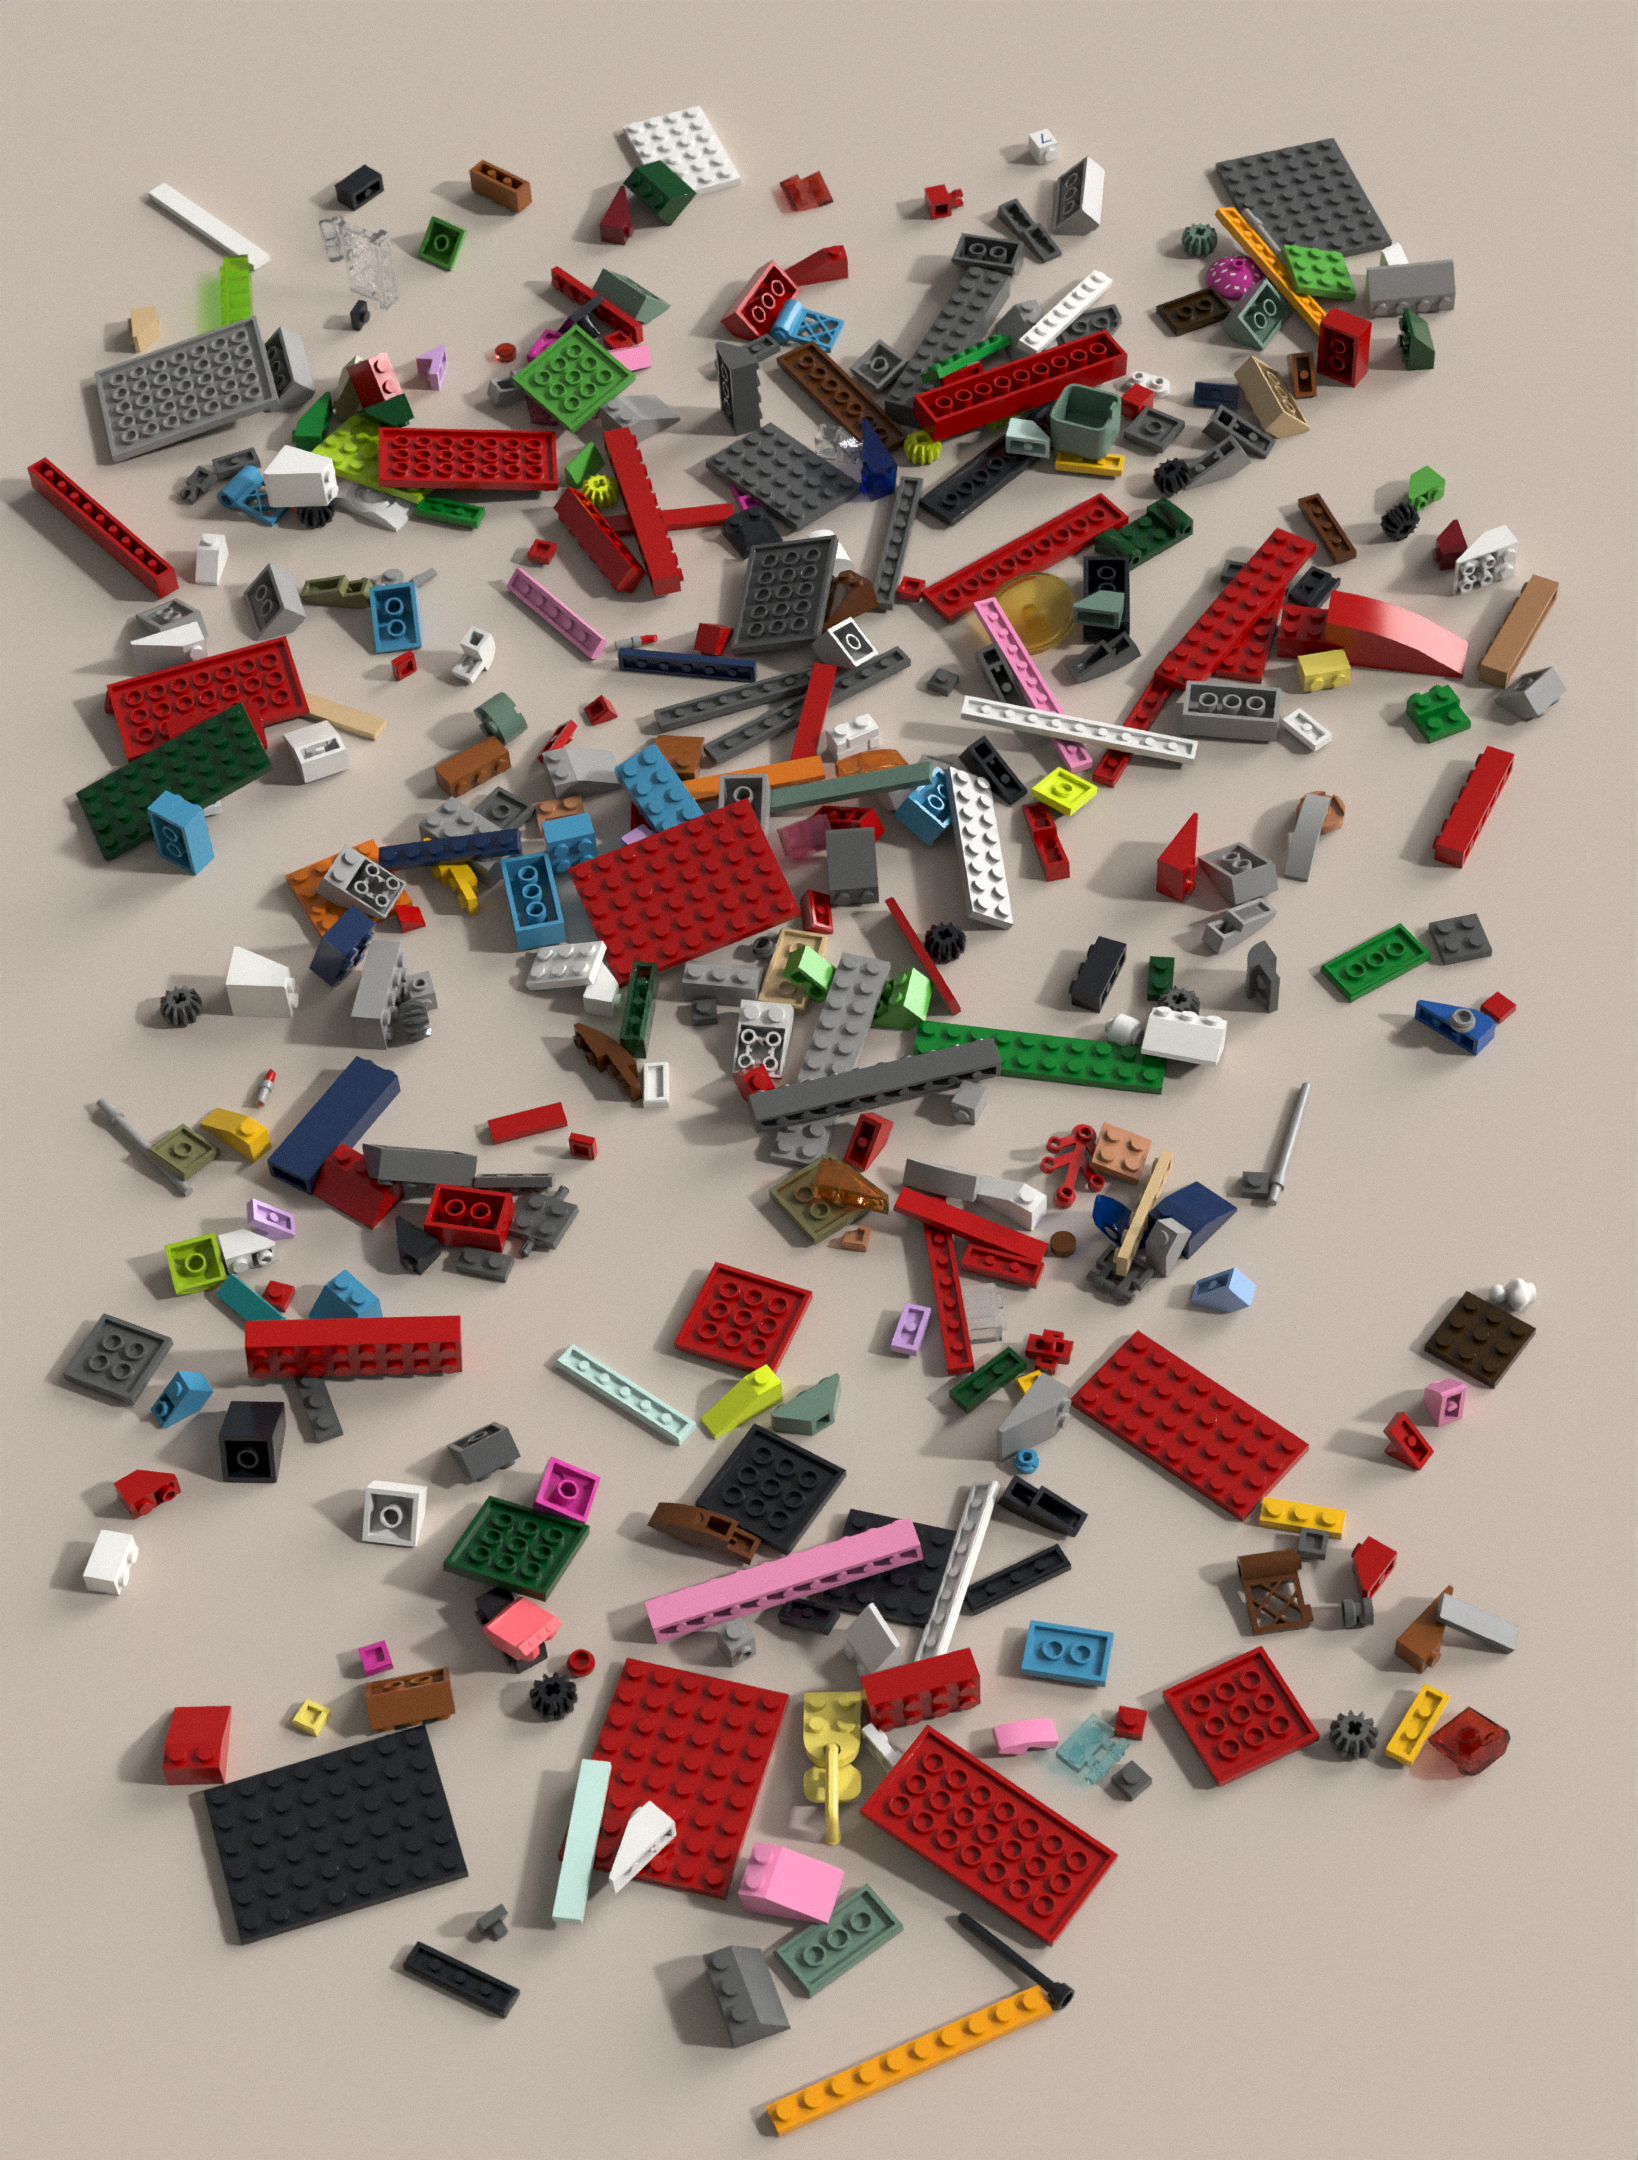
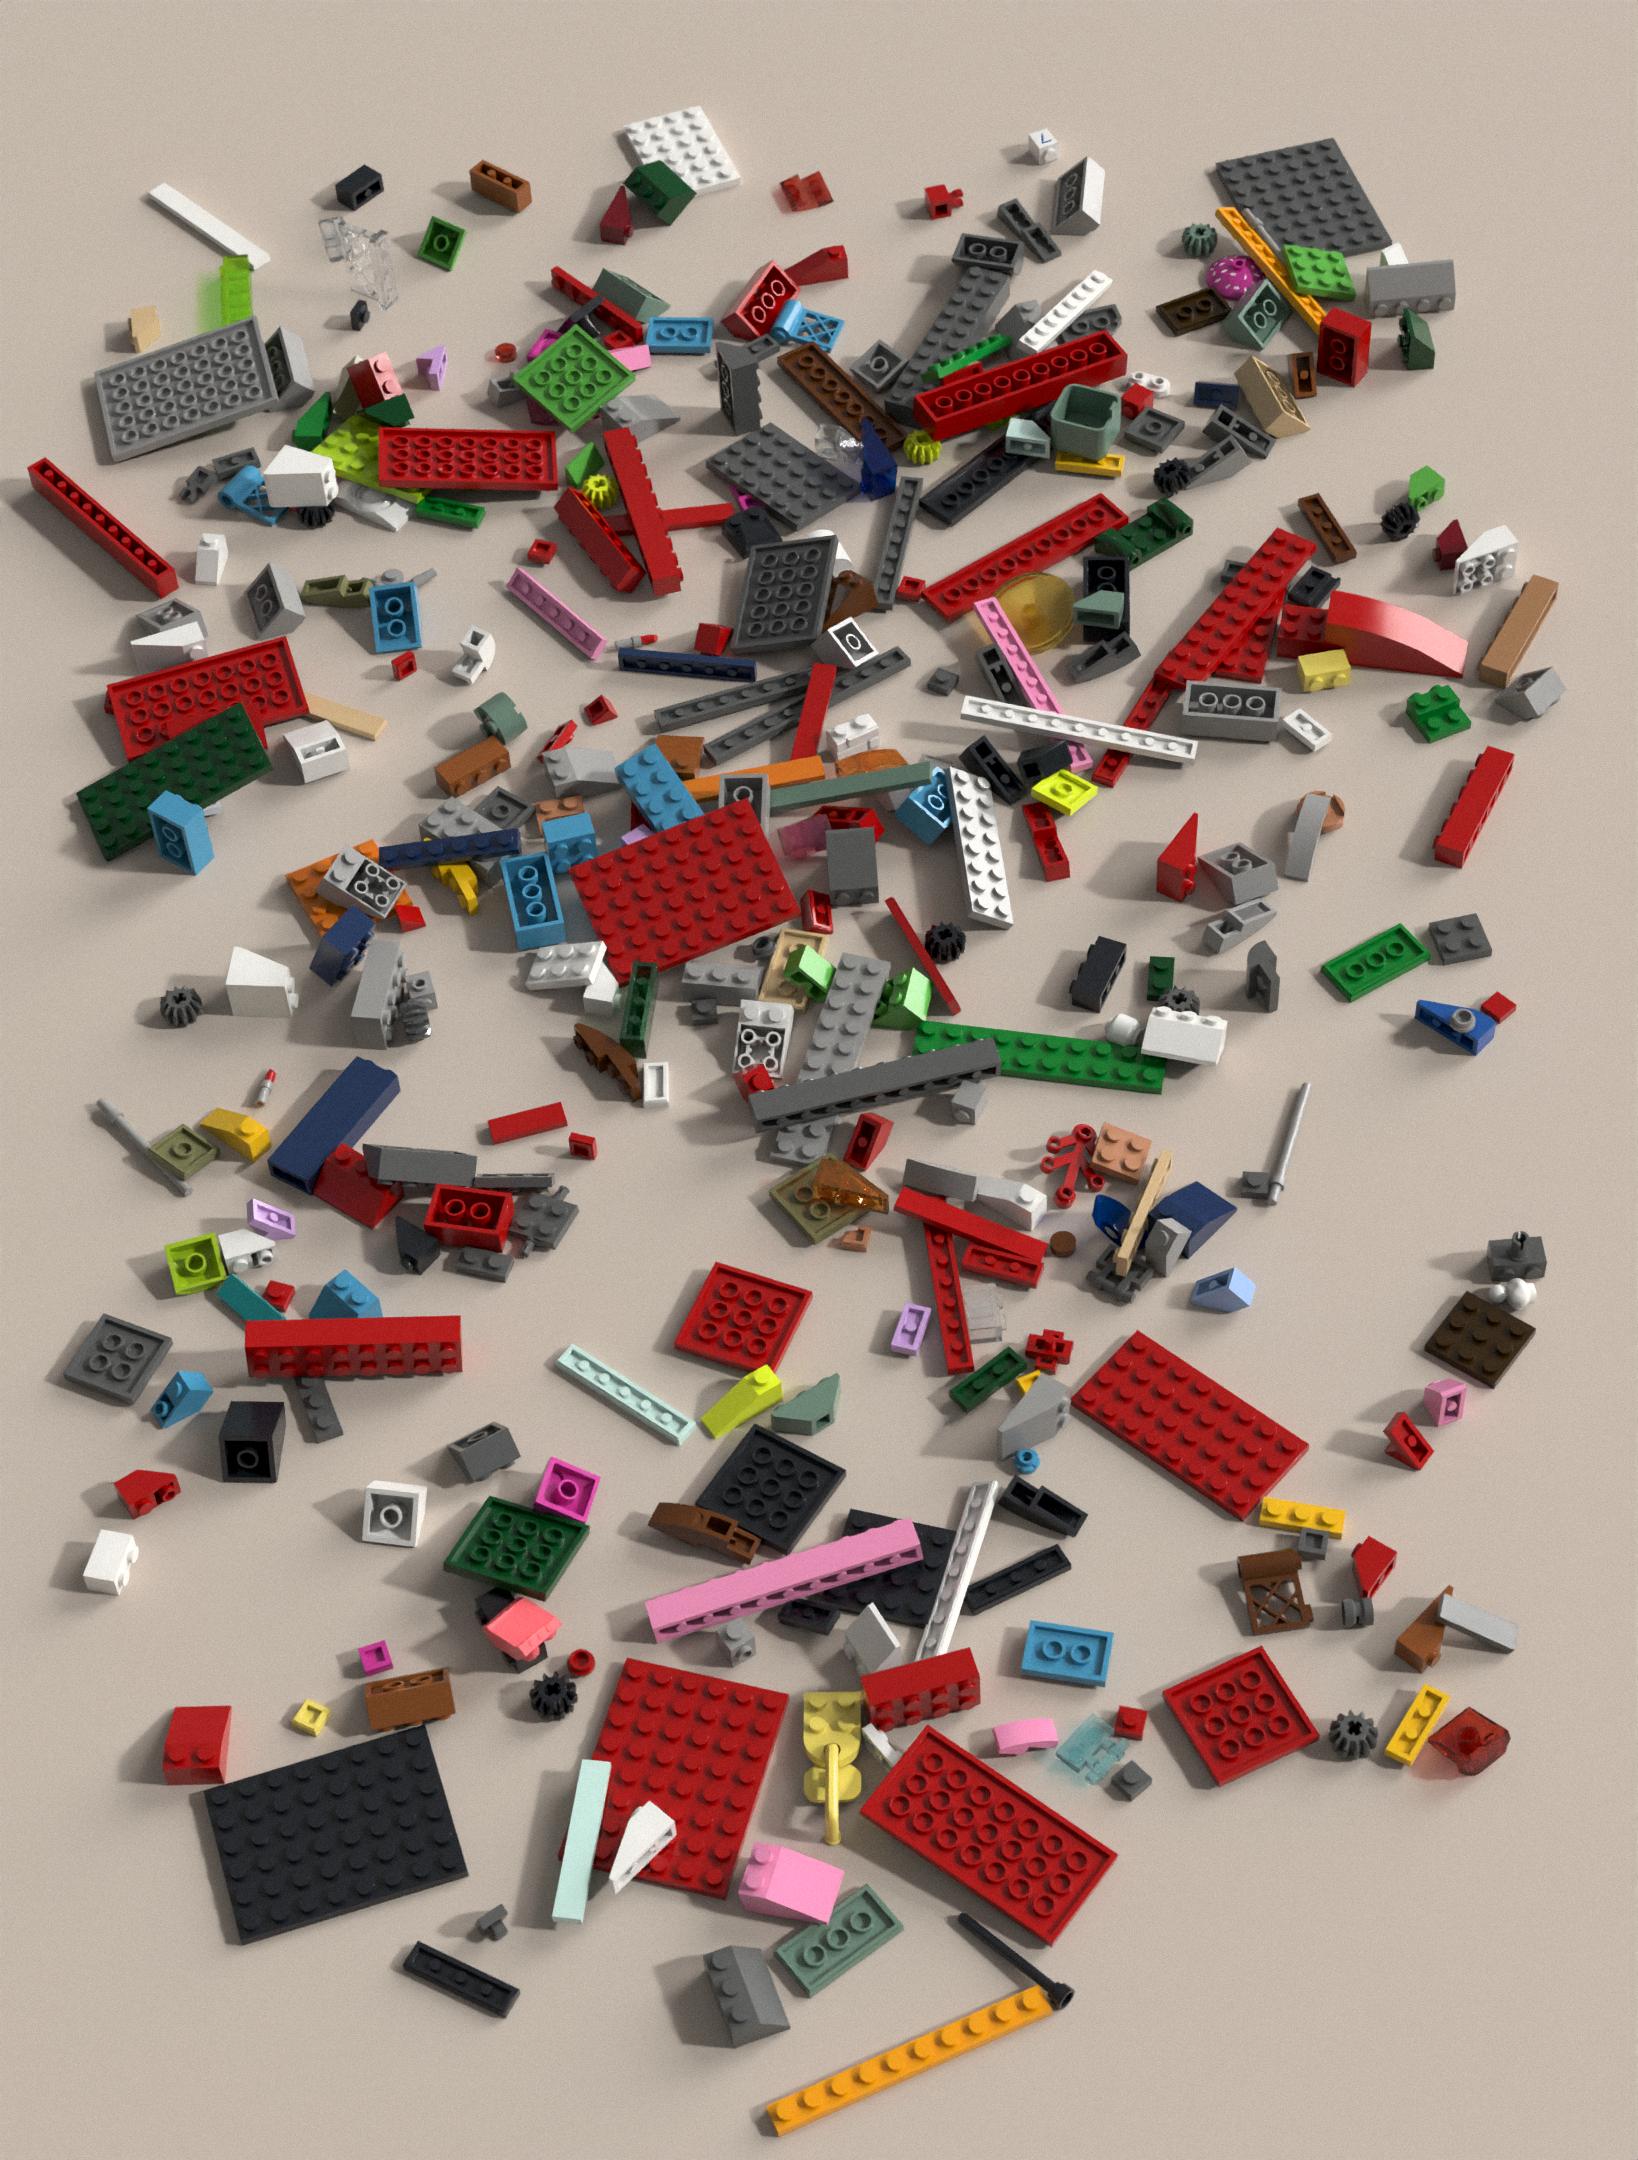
(680, 335): none -> dark azure plate
(1044, 761): none -> black slope
(1516, 1258): none -> dark grey brick

